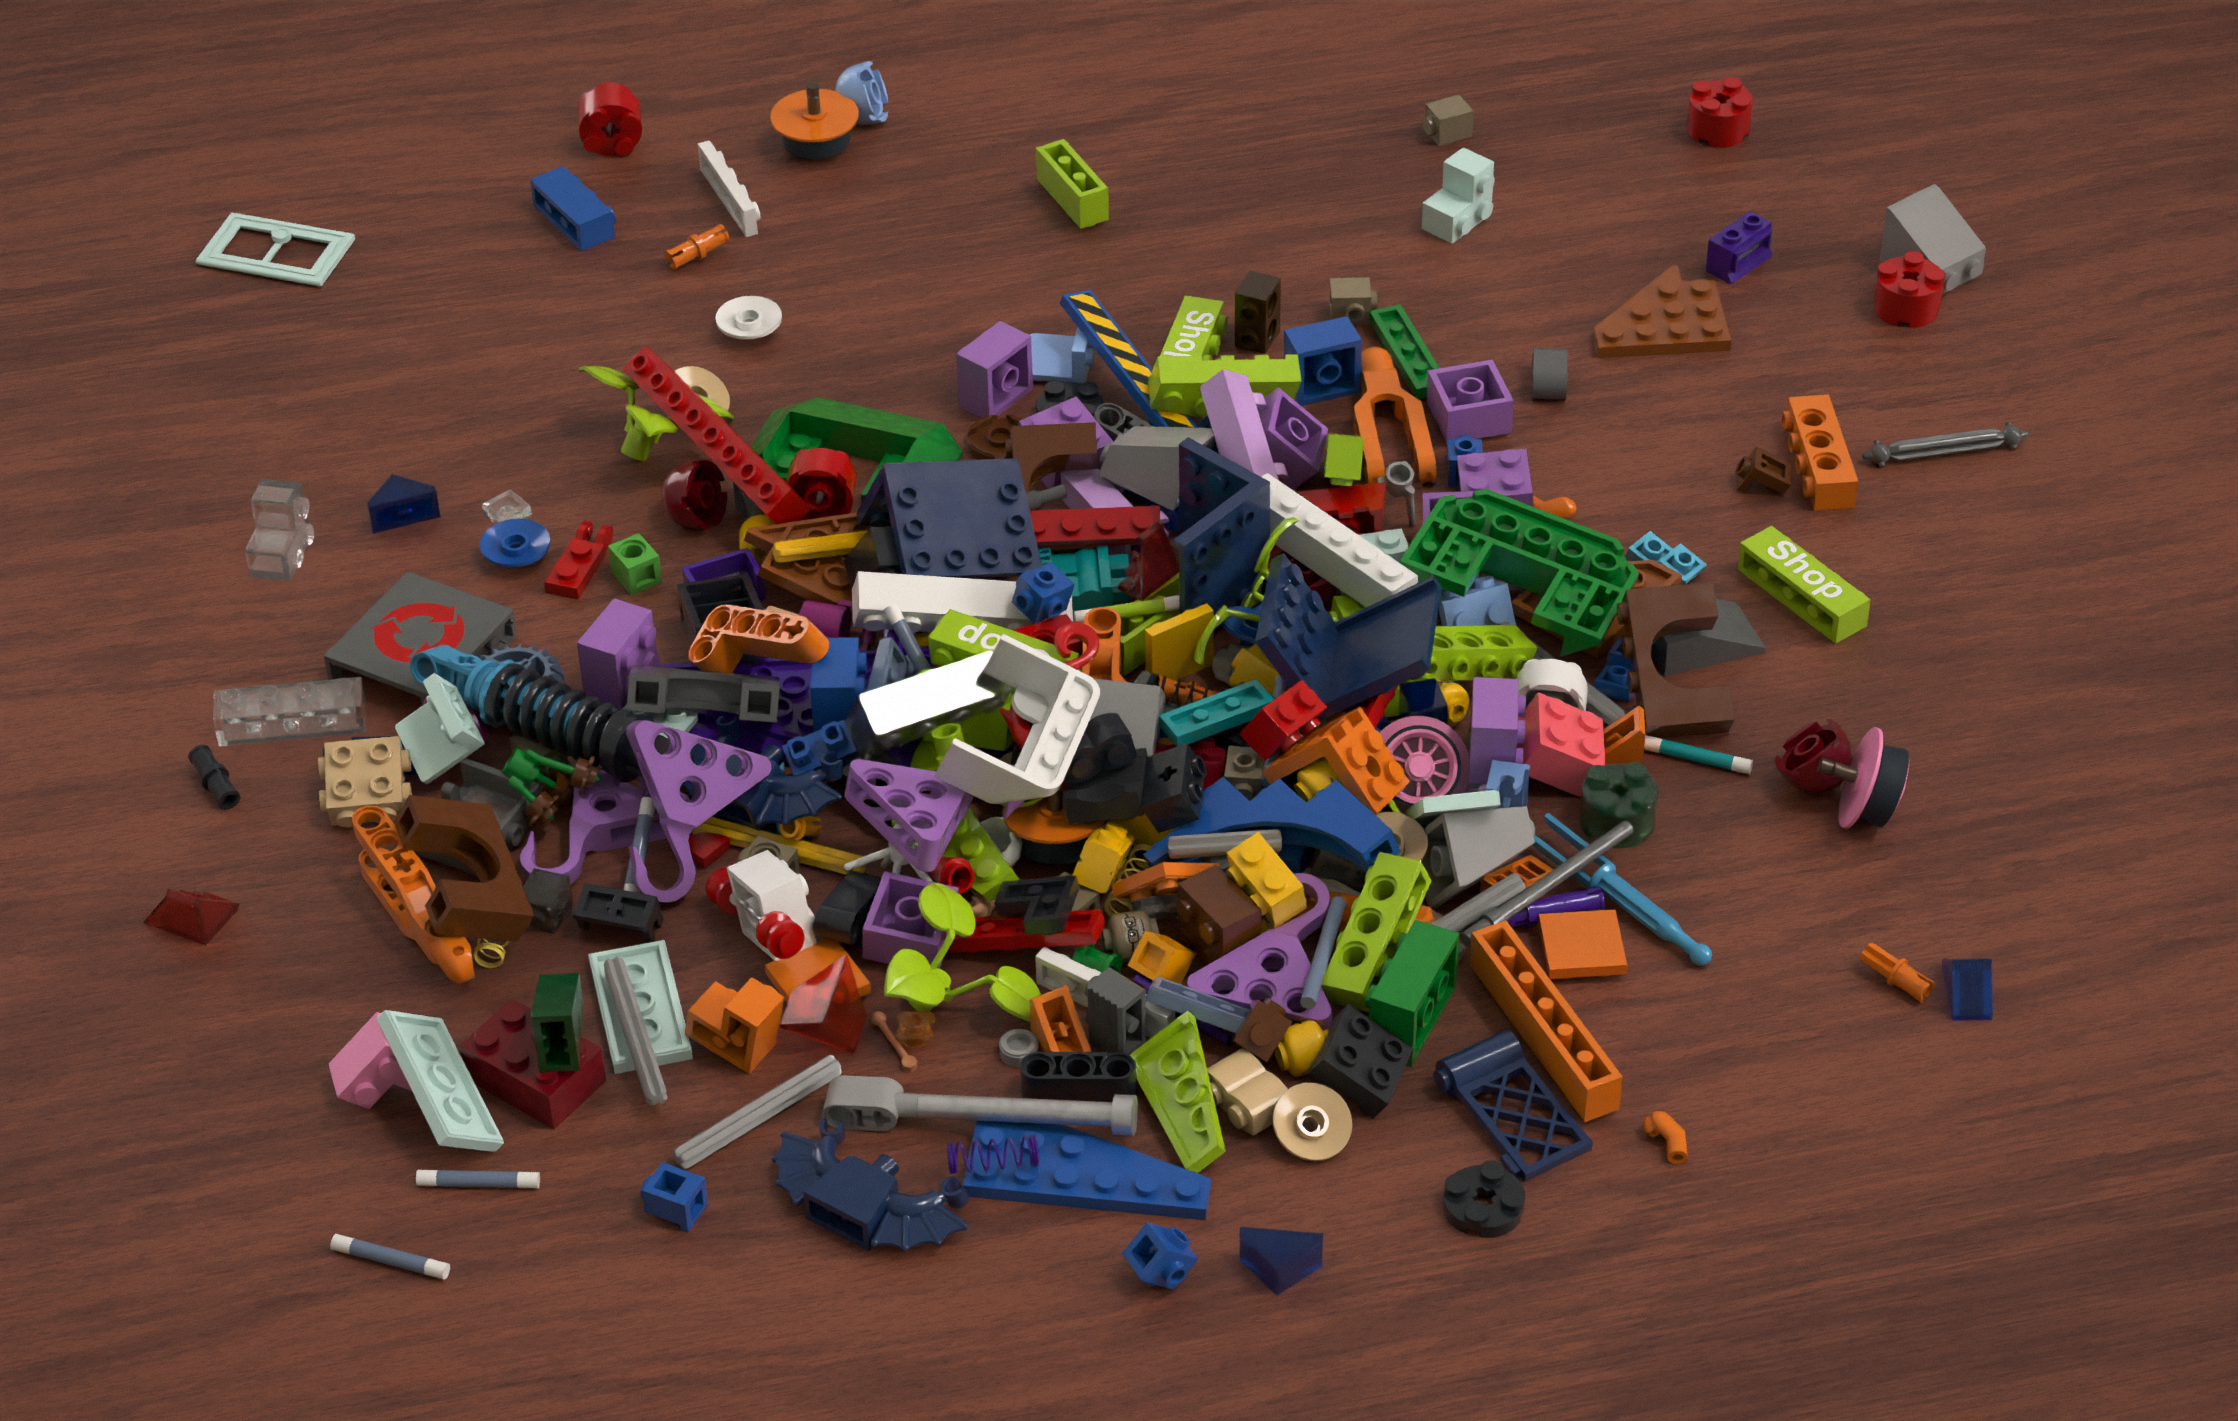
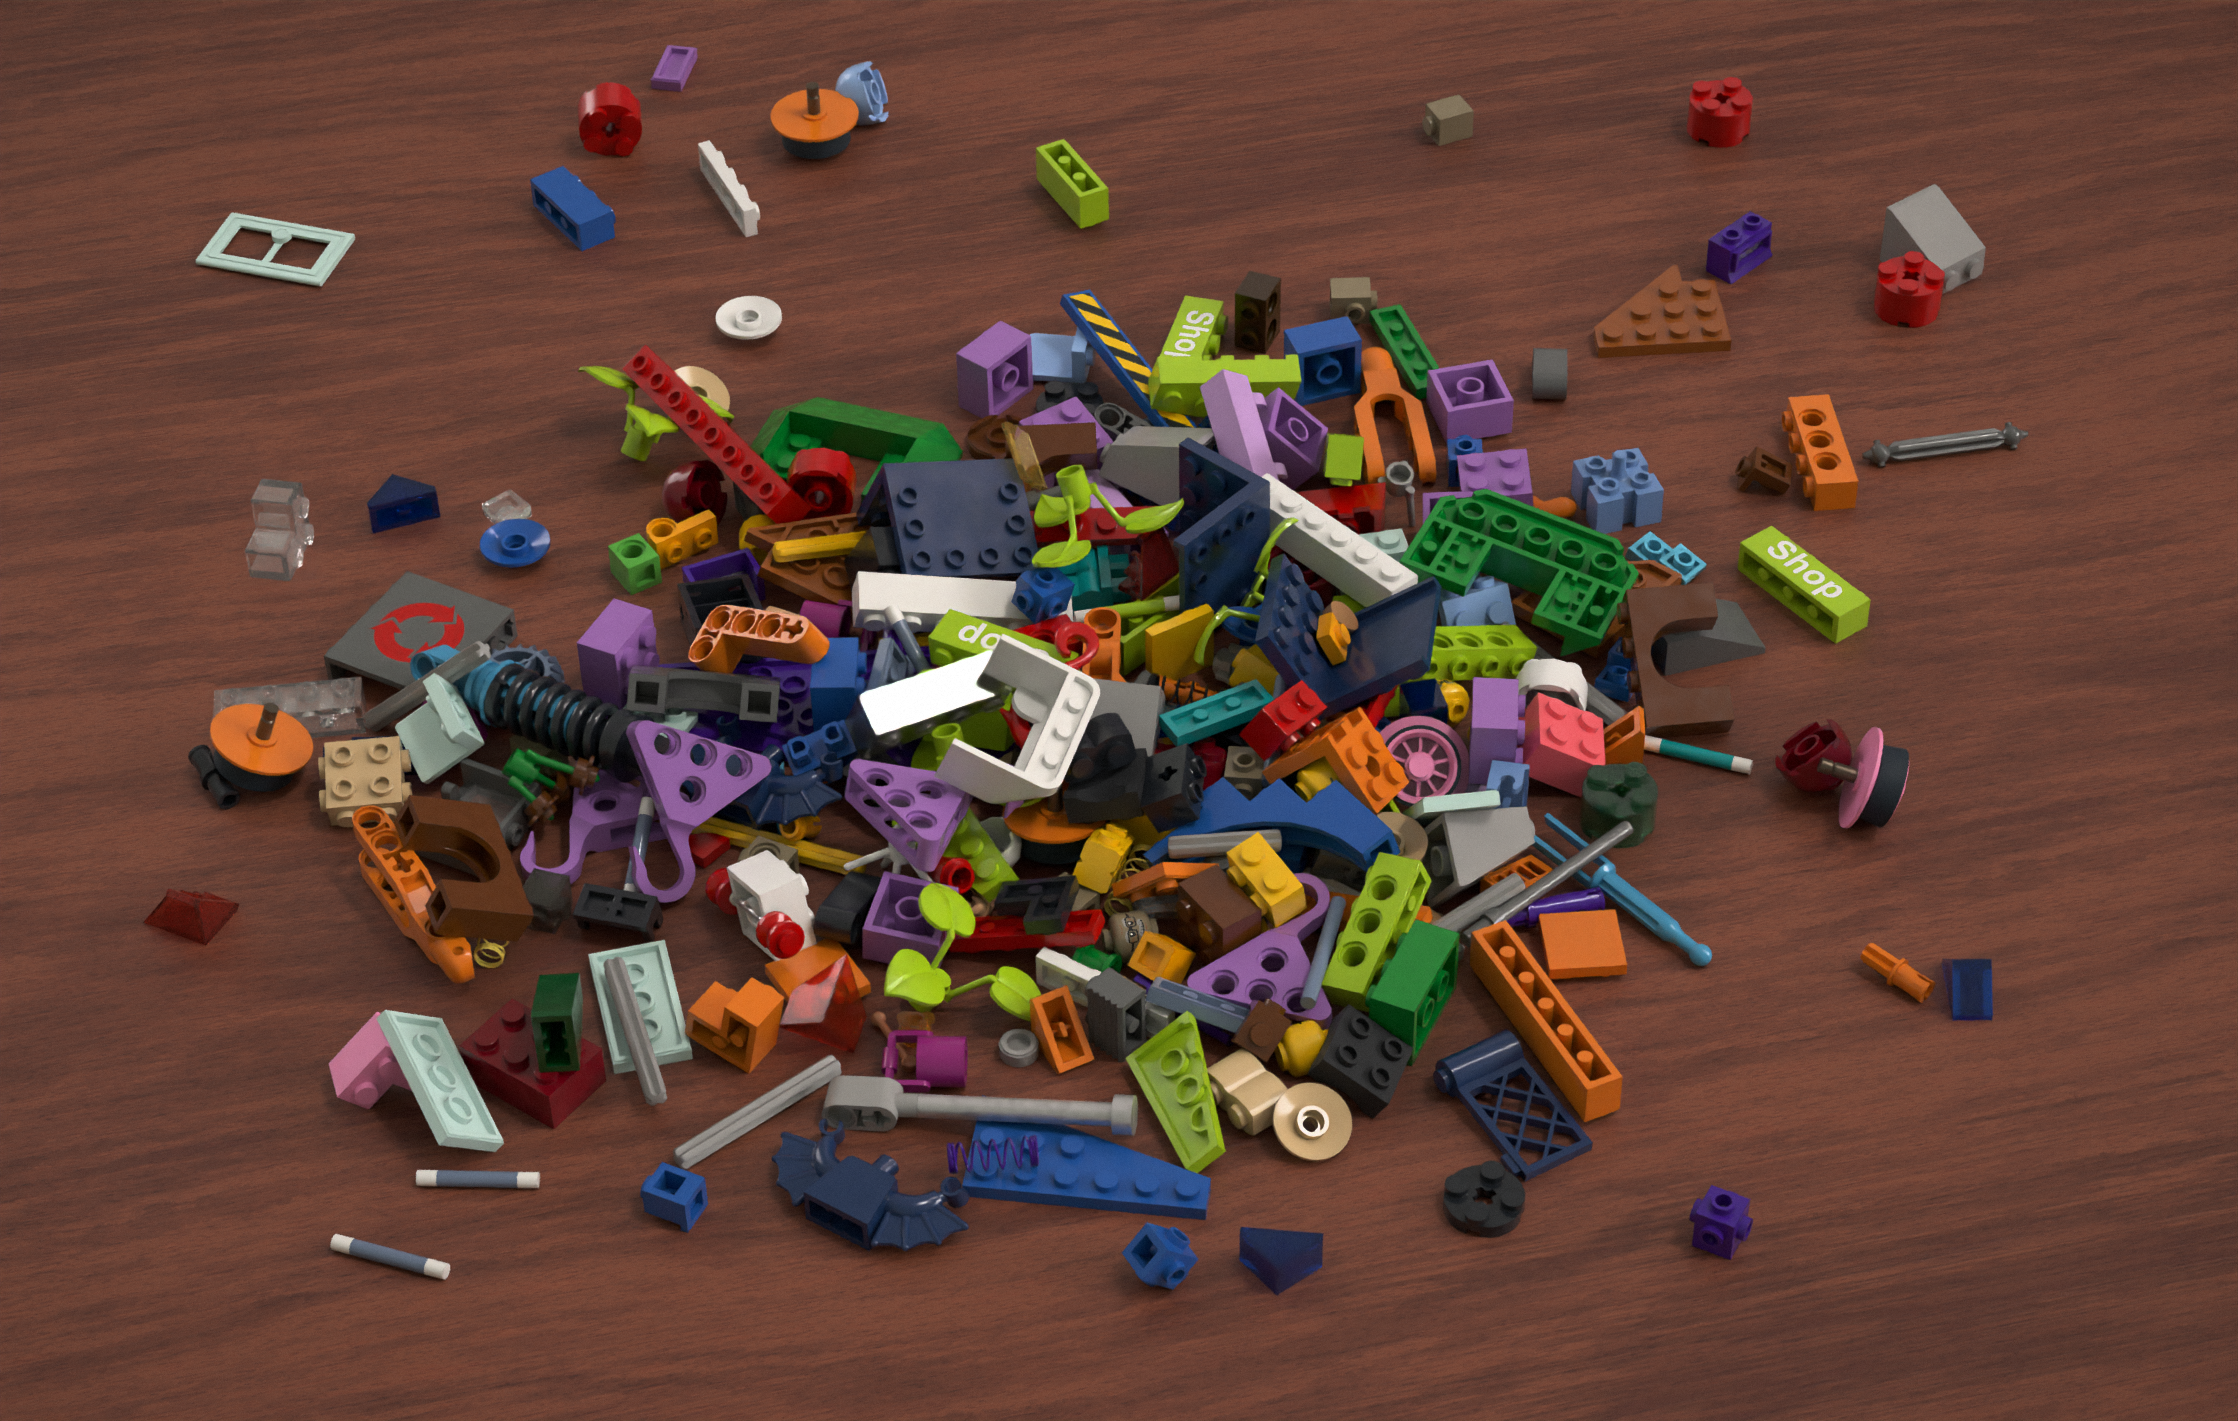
(259, 746): none -> orange piece
(416, 692): none -> light grey axle
(579, 561): red hinge -> none
(674, 68): none -> medium lavender tile
(682, 539): none -> light orange plate
(696, 246): orange pin -> none
(939, 1060): none -> magenta piece
(1024, 456): none -> clear yellow piece
(1076, 500): none -> lime plant
(1077, 1076): black beam -> none
(1333, 638): none -> light orange plate
(1343, 615): none -> medium nougat tile
(1463, 197): light aqua brick -> none
(1617, 491): none -> medium blue brick
(1673, 1133): orange arm -> none
(1720, 1222): none -> dark purple brick

